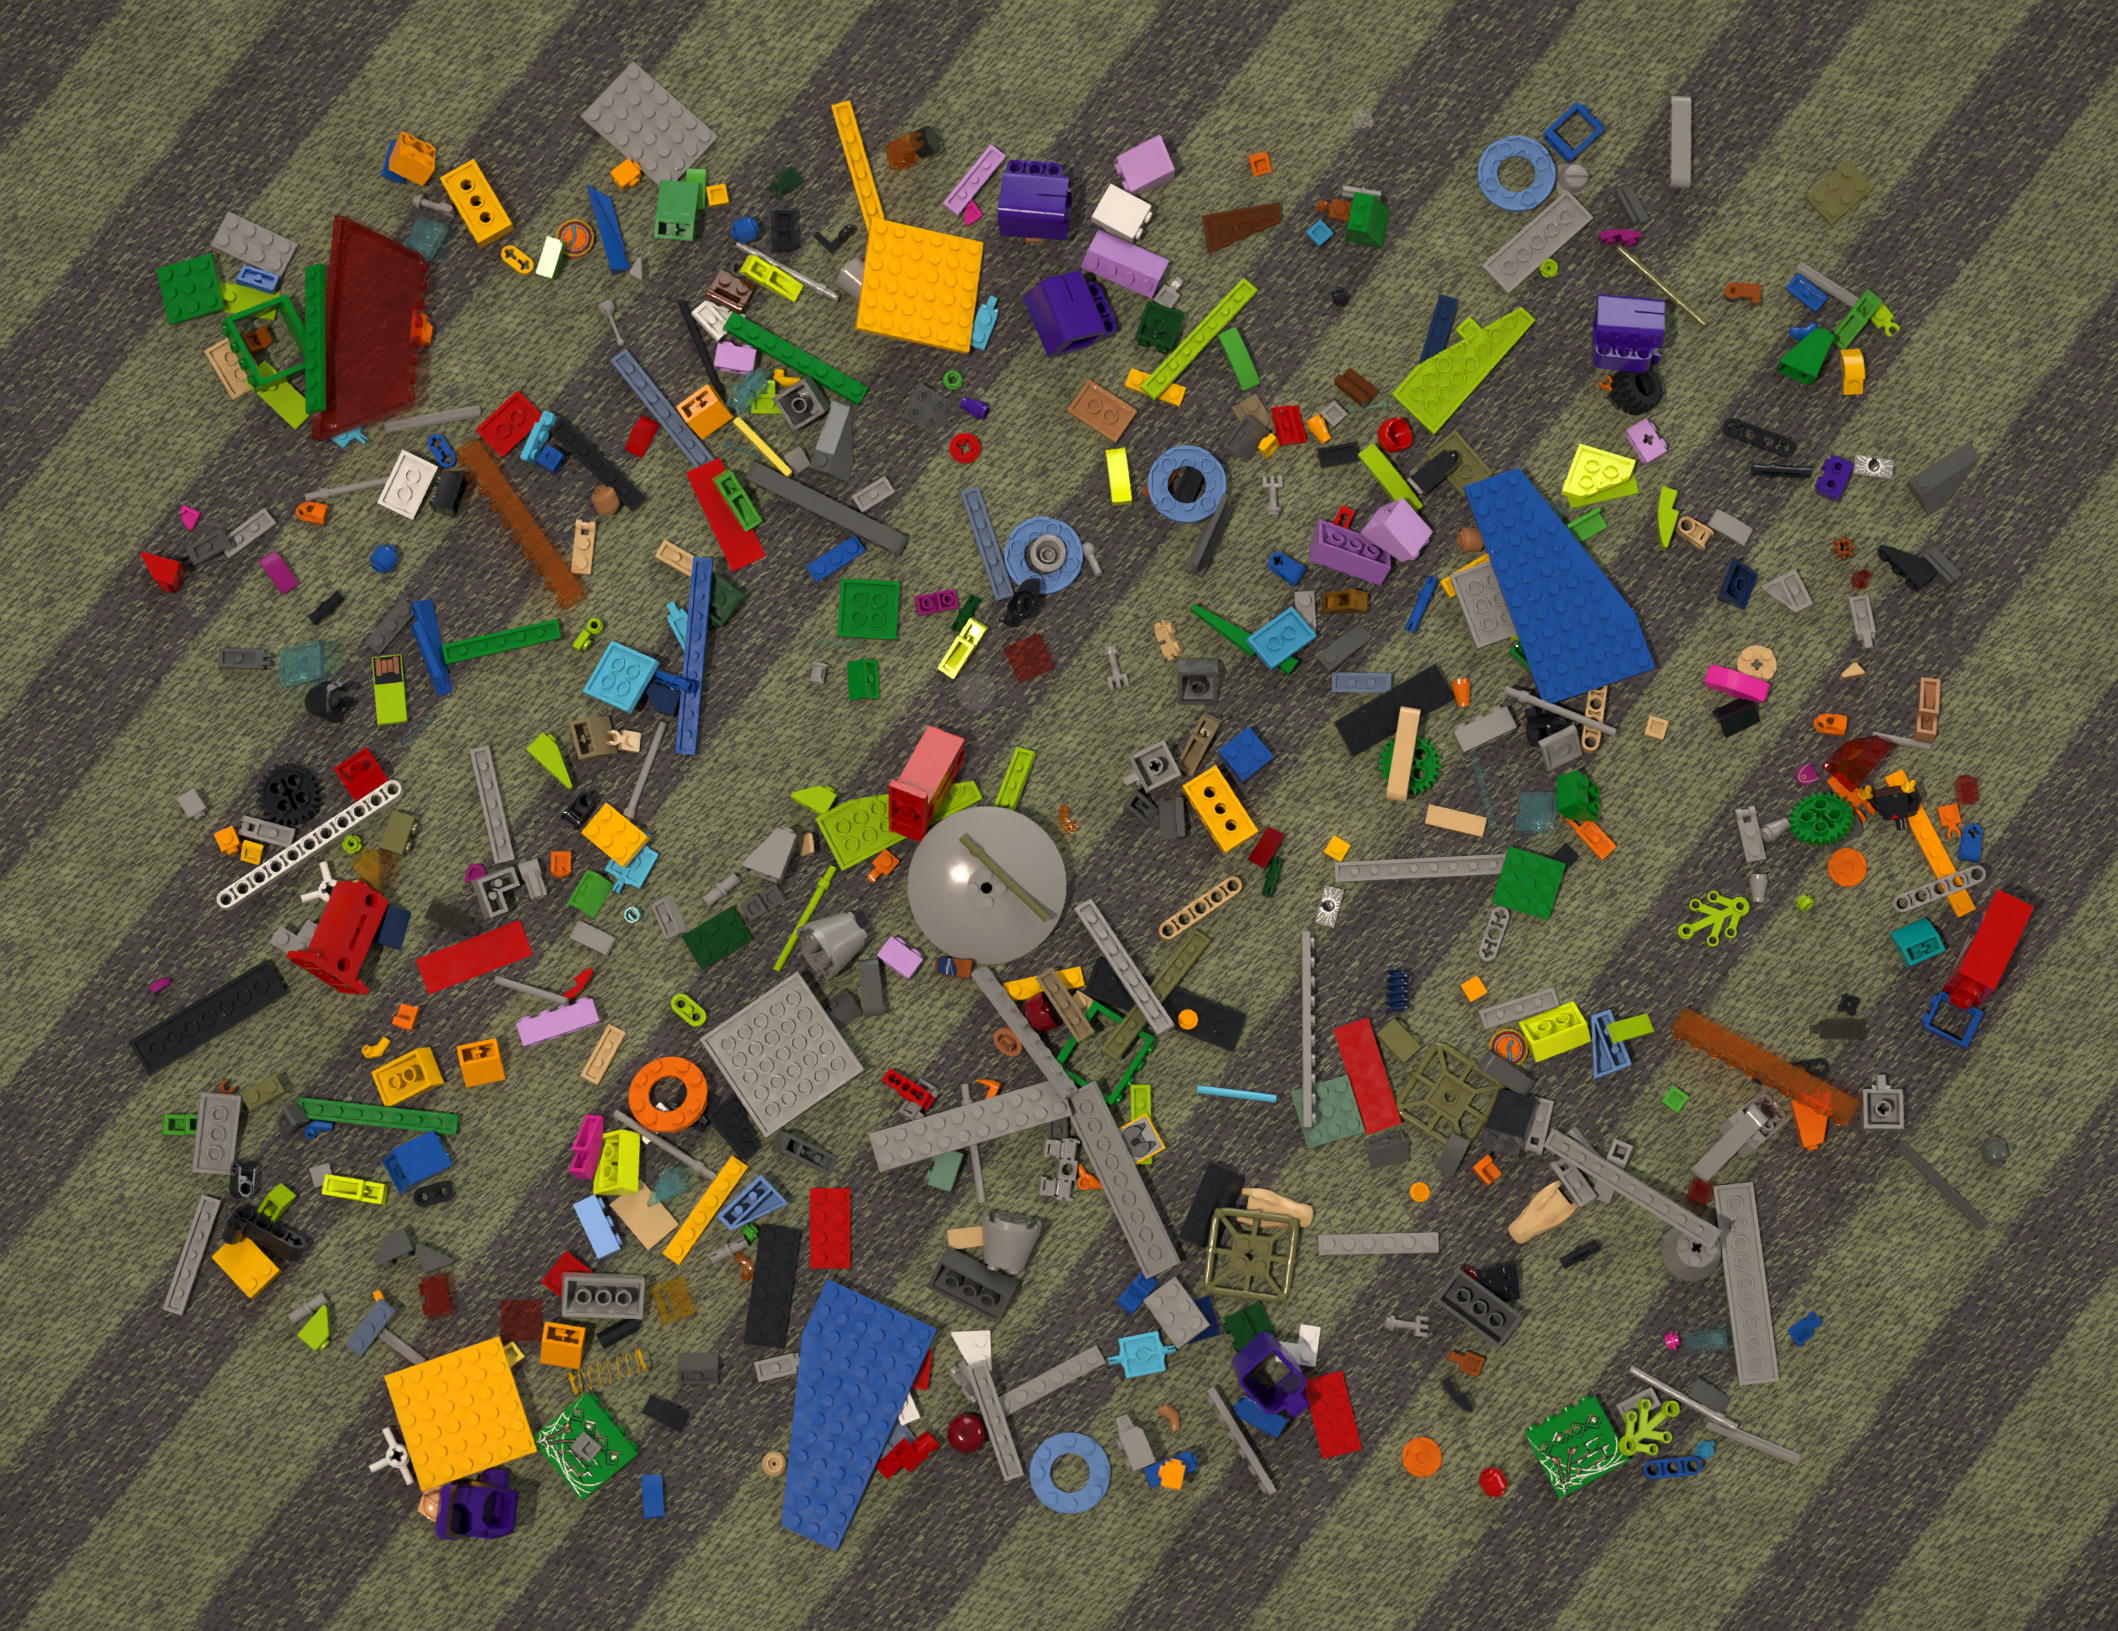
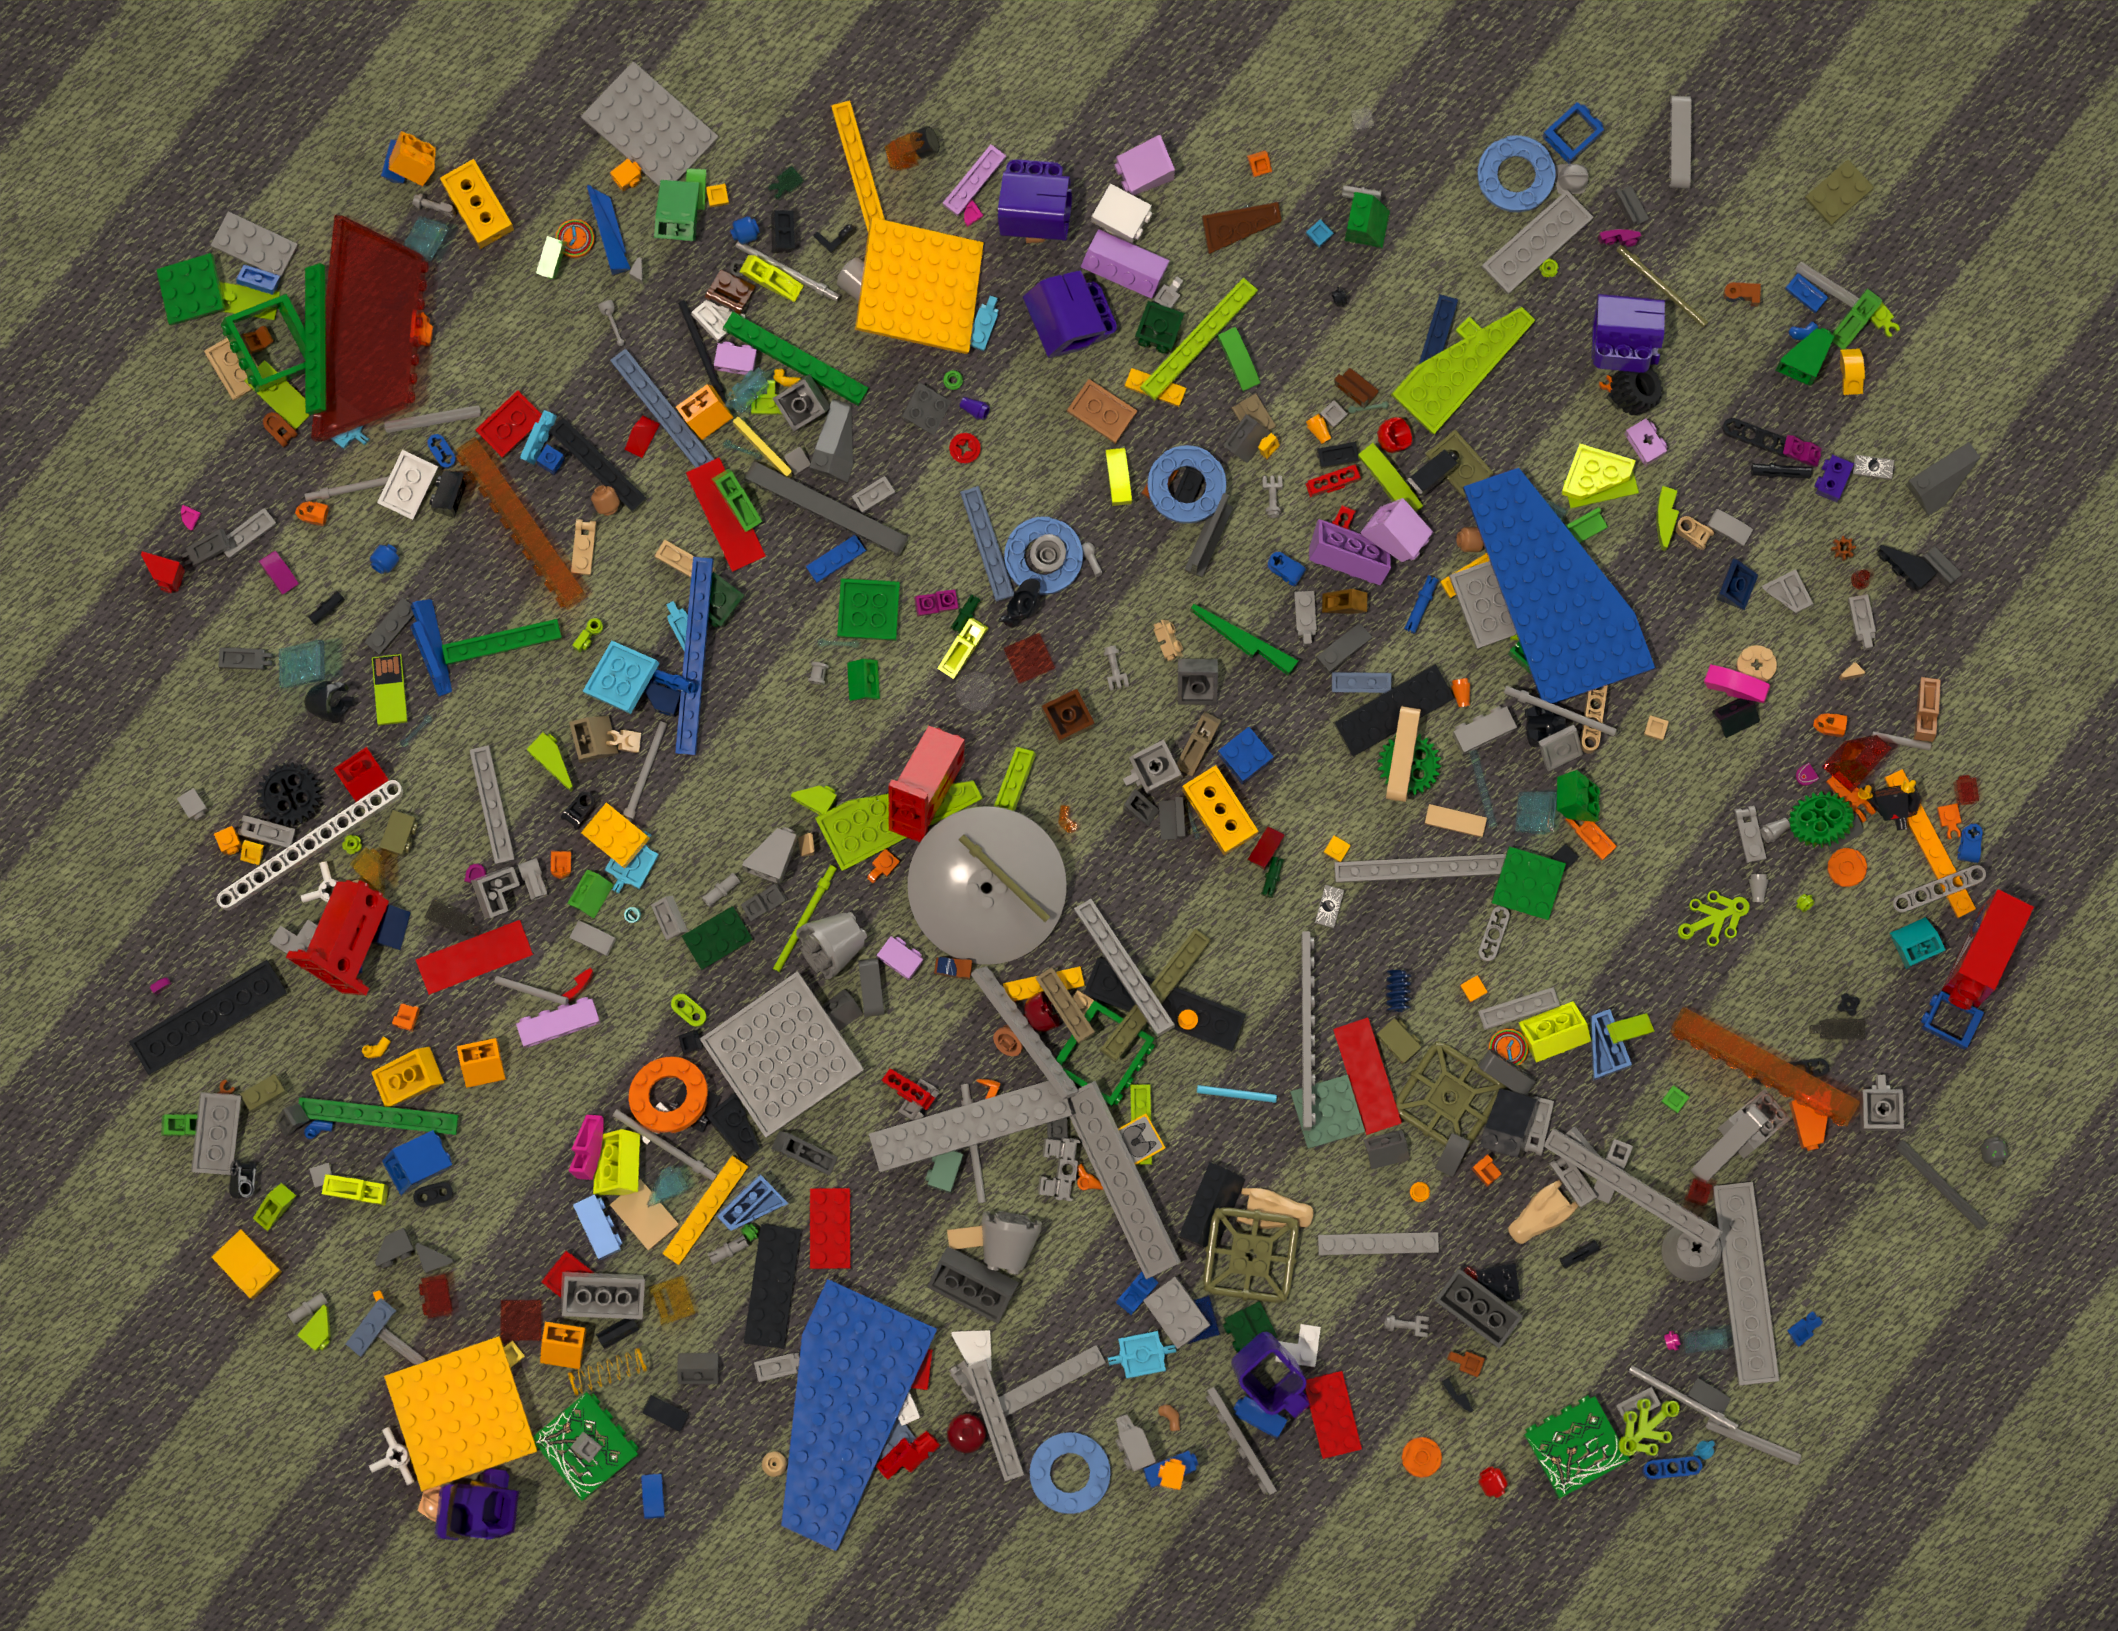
(192, 1255): light grey plate -> none
(264, 1232): black beam -> none
(274, 423): none -> dark orange plate
(520, 257): yellow beam -> none
(603, 1054): tan tile -> none
(690, 1042): none -> black tile
(747, 1266): clear orange arm -> none
(1067, 716): none -> reddish brown brick
(1204, 900): tan beam -> none
(1281, 638): dark azure plate -> none
(1288, 425): red plate -> none
(1330, 487): none -> red piece
(1337, 210): dark orange plate -> none
(1802, 451): none -> magenta slope

